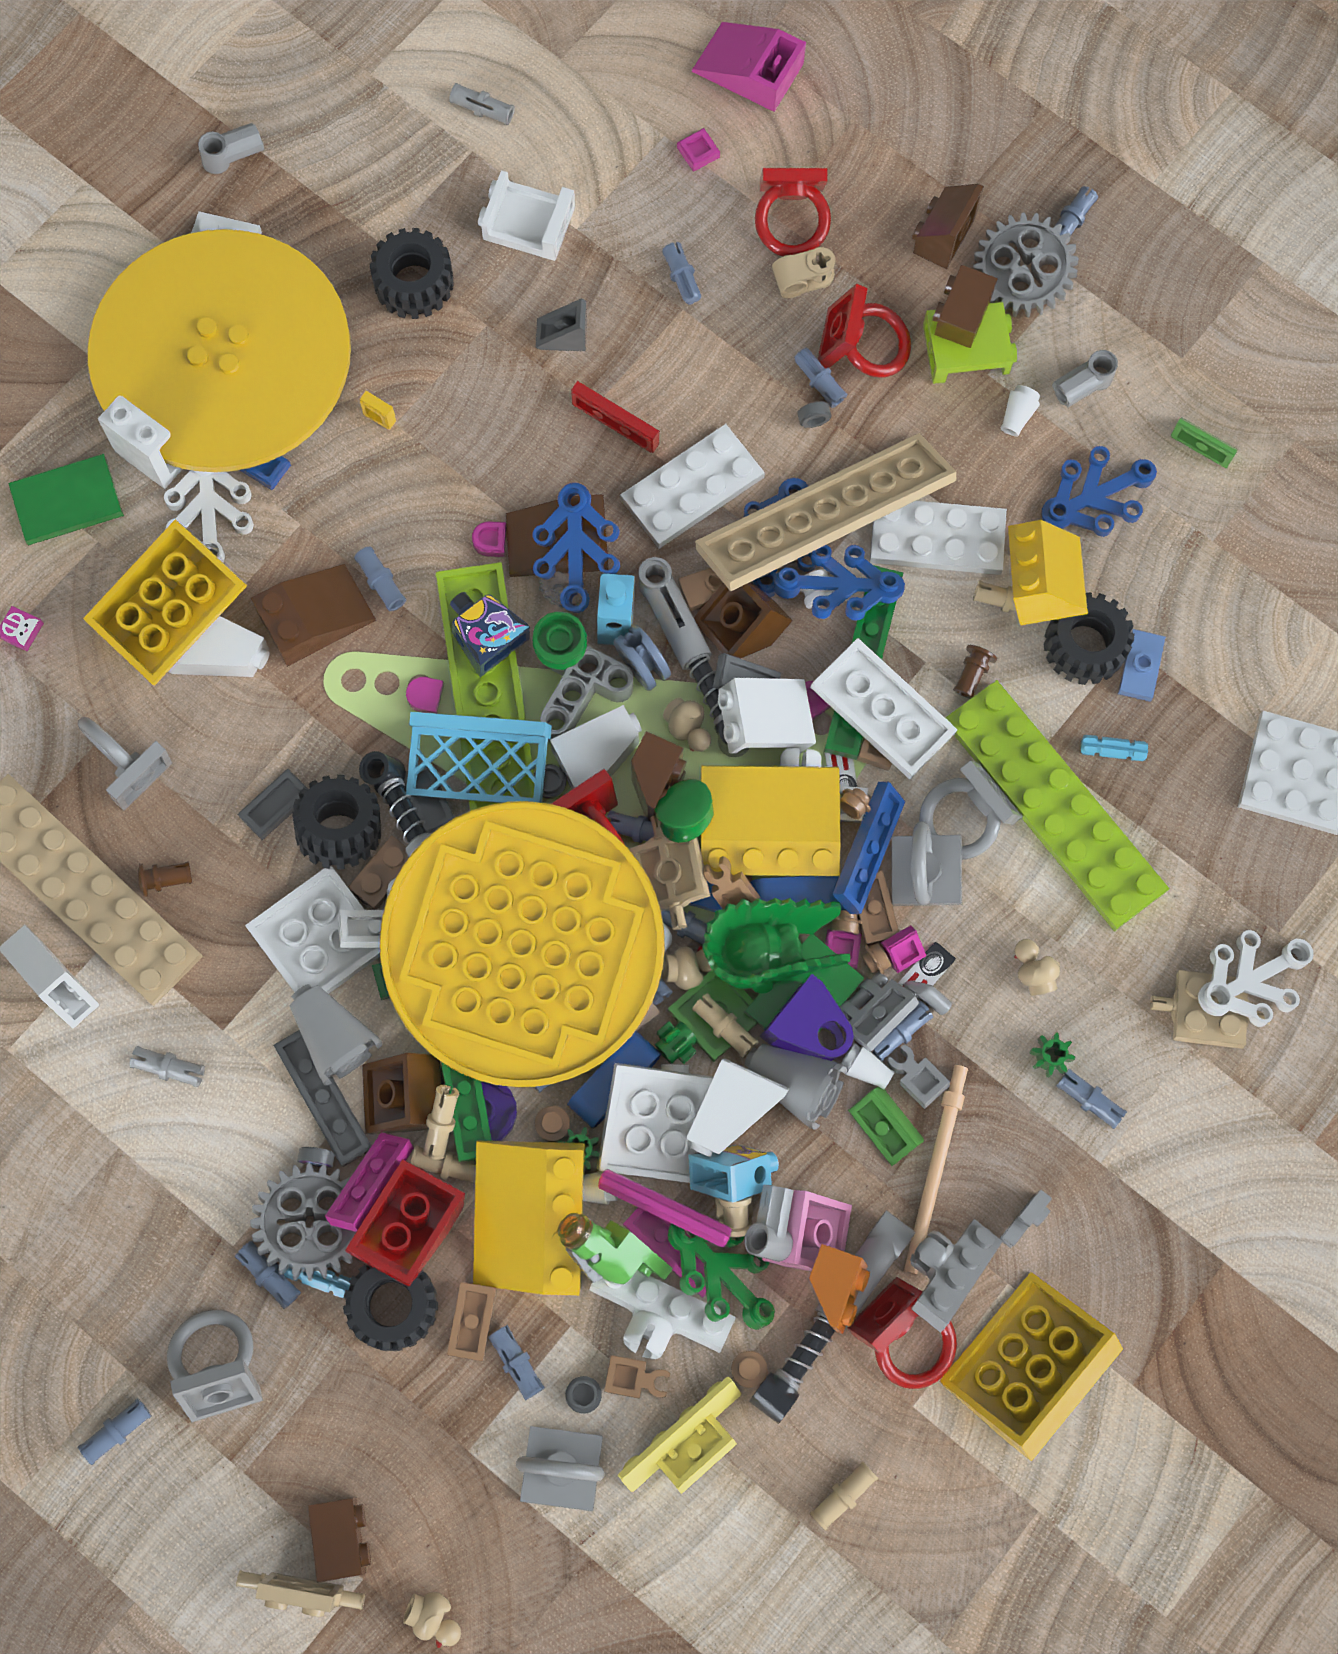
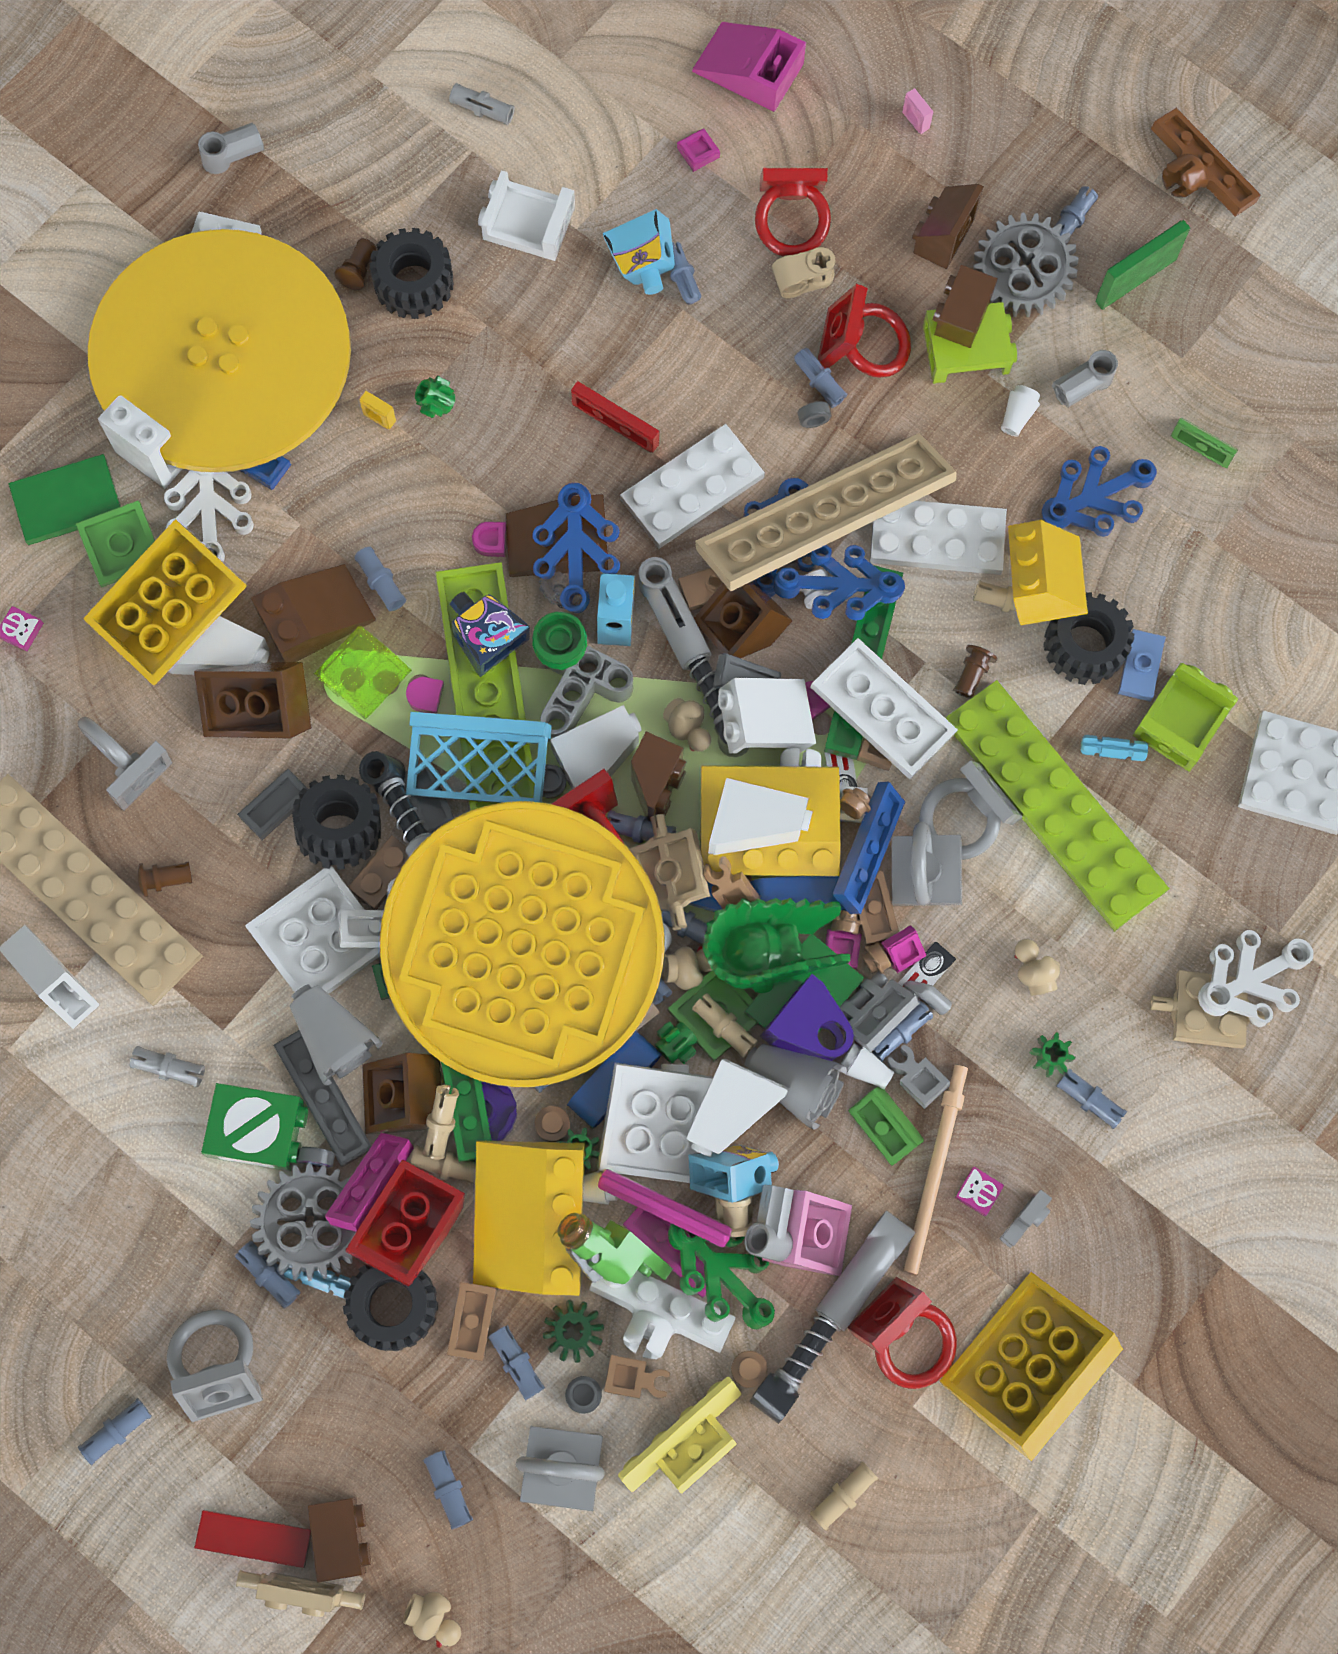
(115, 541): none -> bright green tile
(253, 700): none -> reddish brown slope
(253, 1539): none -> red tile
(254, 1127): none -> green brick
(354, 269): none -> reddish brown pin
(362, 672): none -> clear neon green slope
(435, 396): none -> green gear
(448, 1490): none -> sand blue pin
(563, 328): dark grey slope -> none
(571, 1344): none -> dark green gear
(641, 657): sand blue head -> none
(643, 249): none -> medium azure torso
(685, 810): green piece -> none
(757, 818): none -> white slope
(836, 1281): orange slope -> none
(917, 111): none -> bright pink tile
(951, 1270): light grey plate -> none
(979, 1191): none -> tile
(1142, 264): none -> green tile
(1185, 716): none -> lime panel
(1201, 165): none -> dark orange plate

